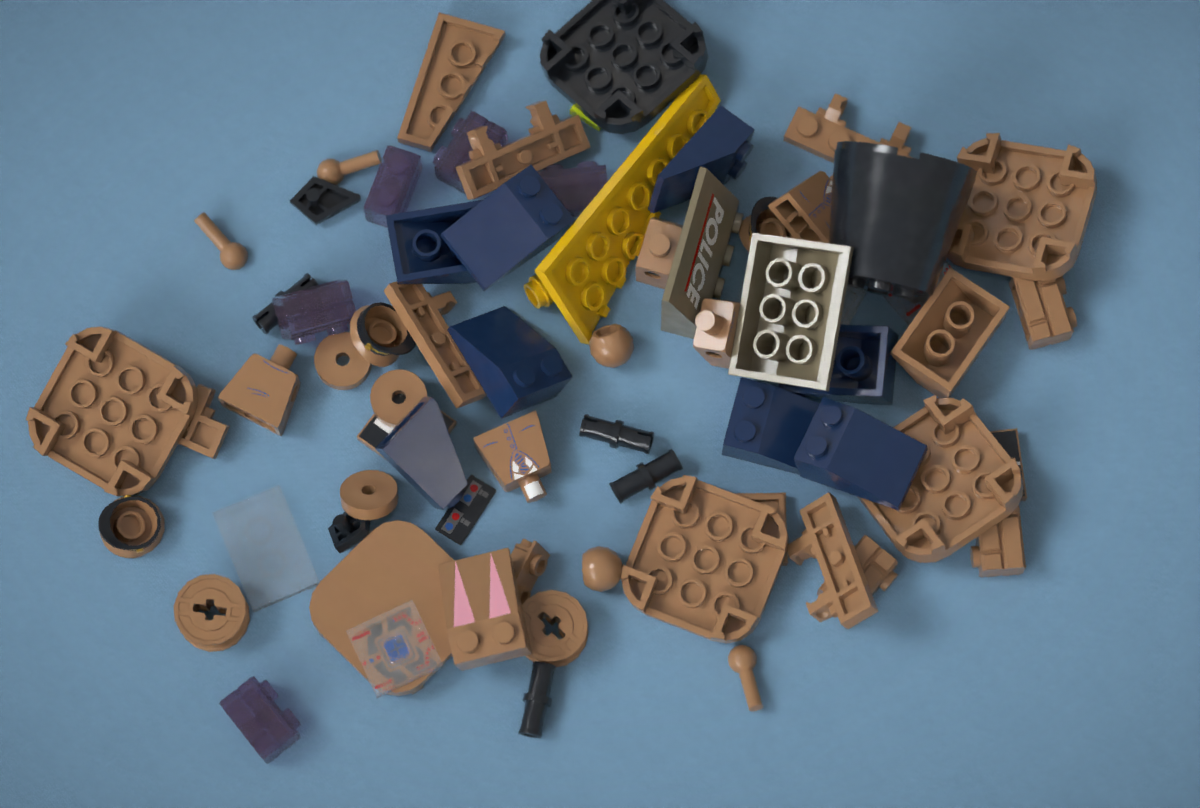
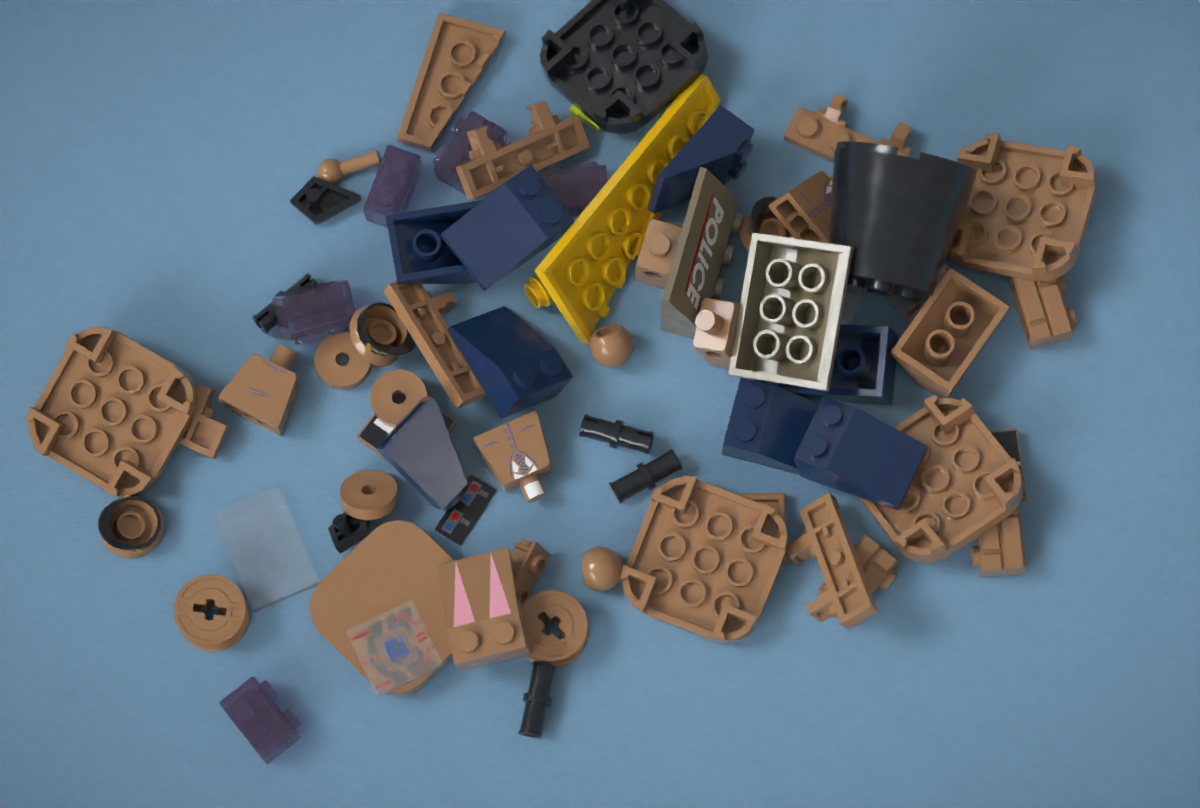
(232, 254): medium nougat bar -> none
(743, 660): medium nougat bar -> none

